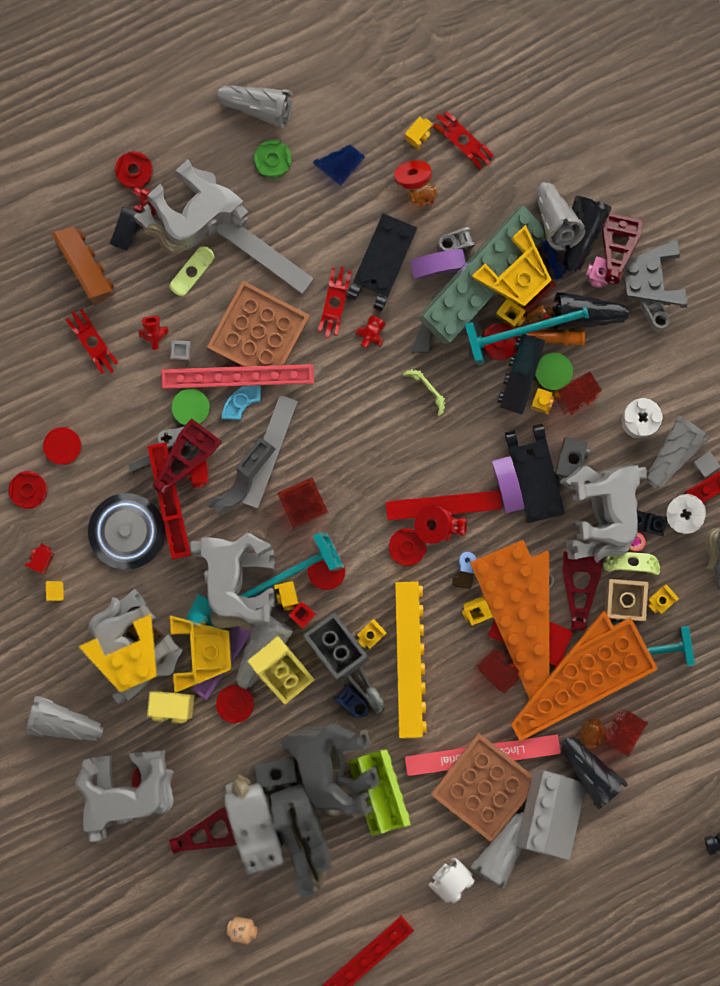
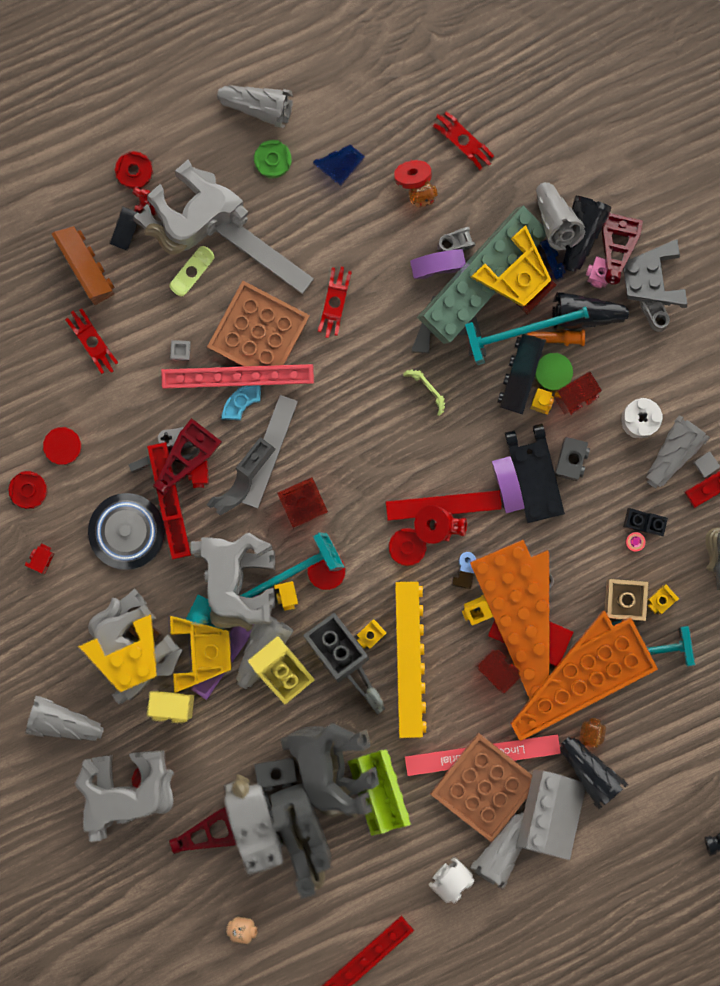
(54, 591): yellow slope -> none
(152, 331): red piece -> none
(190, 404): bright green tile -> none
(234, 704): red tile -> none
(302, 614): red brick -> none
(350, 701): dark blue piece -> none
(371, 332): red piece -> none
(383, 259): black hinge -> none
(419, 132): yellow brick -> none
(502, 349): red tile -> none
(510, 307): yellow brick -> none
(539, 314): clear orange head -> none
(569, 567): dark red plate -> none
(614, 508): light grey piece -> none
(624, 732): clear red brick -> none
(647, 563): yellowish green piece -> none
(690, 503): white brick -> none

